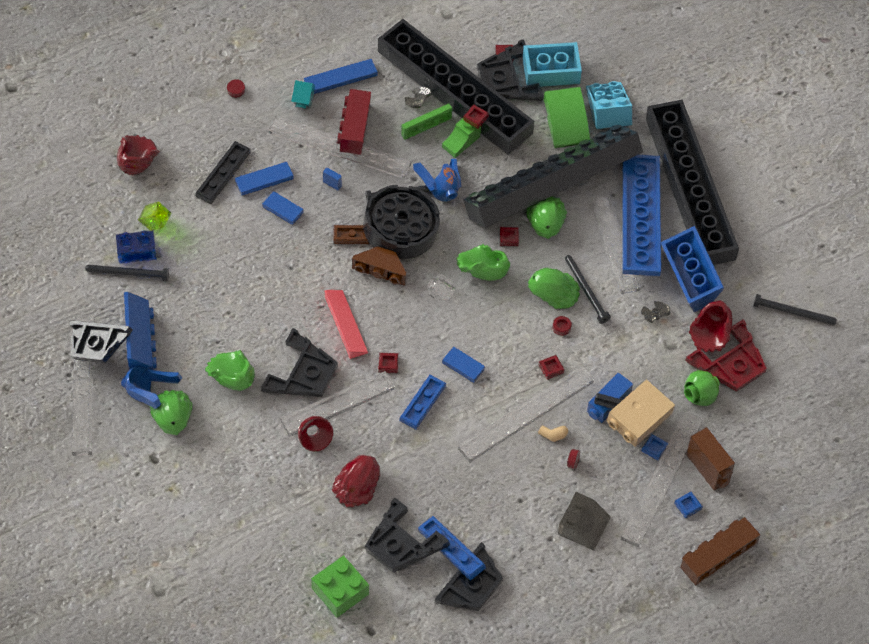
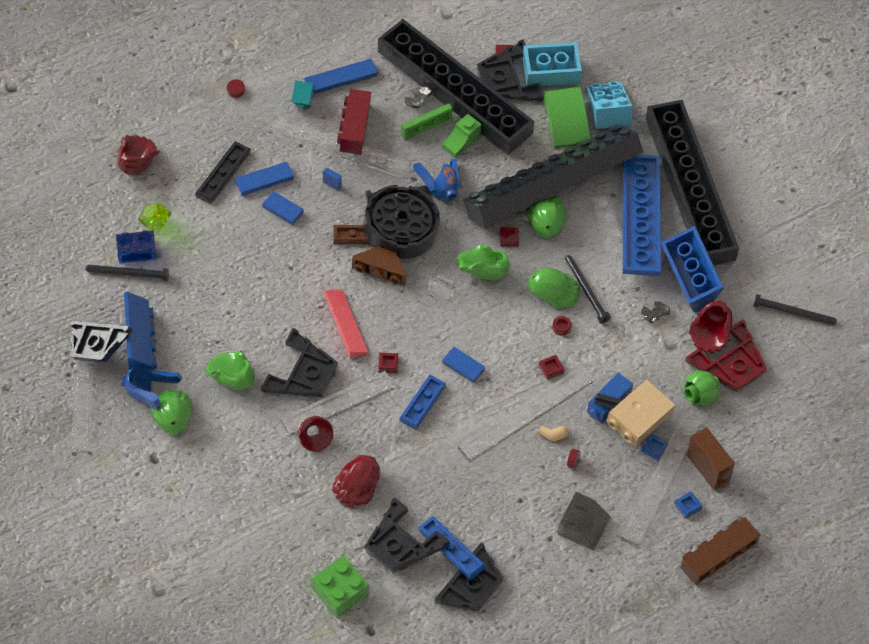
(475, 116): dark red tile -> none

